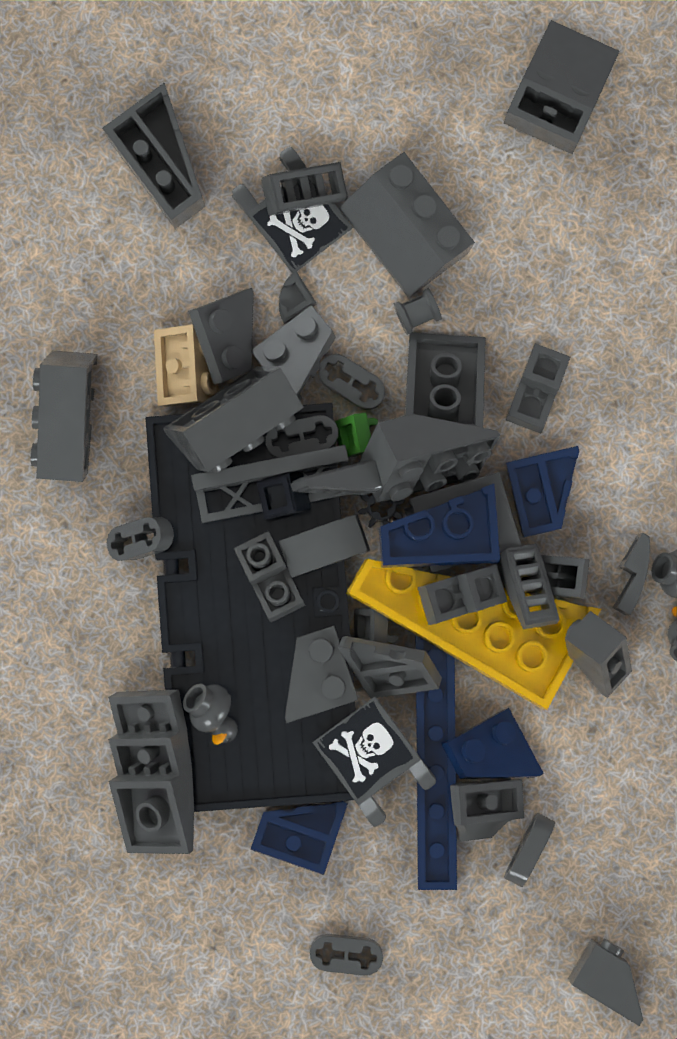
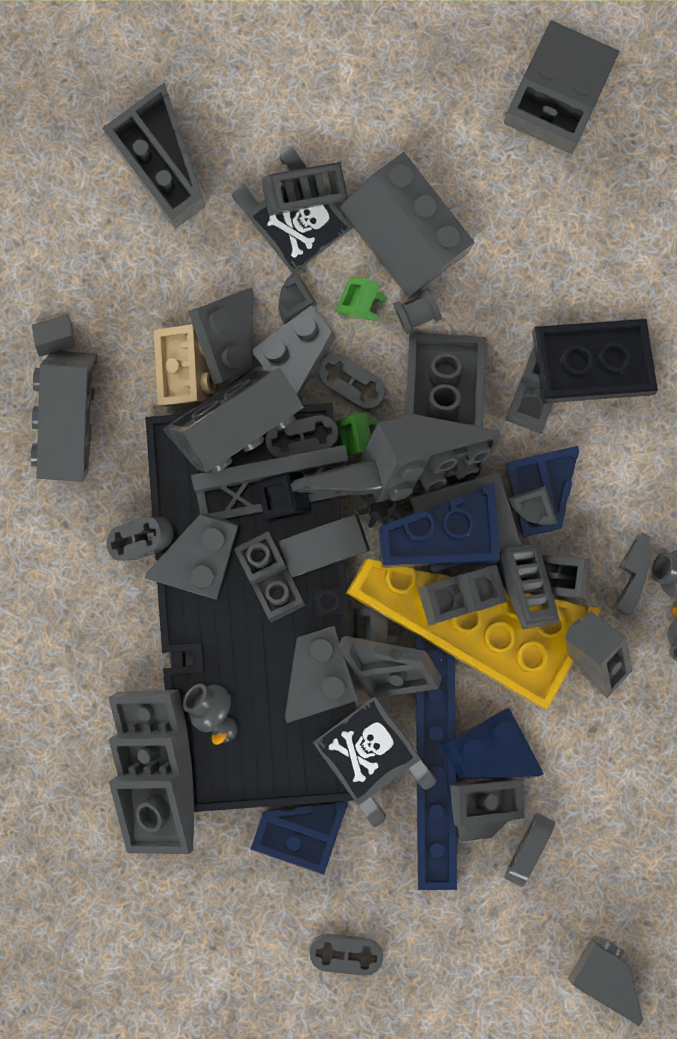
(53, 335): none -> dark grey tile
(197, 557): none -> dark grey wing
(358, 299): none -> bright green tile
(534, 507): none -> dark grey tile
(594, 361): none -> black tile

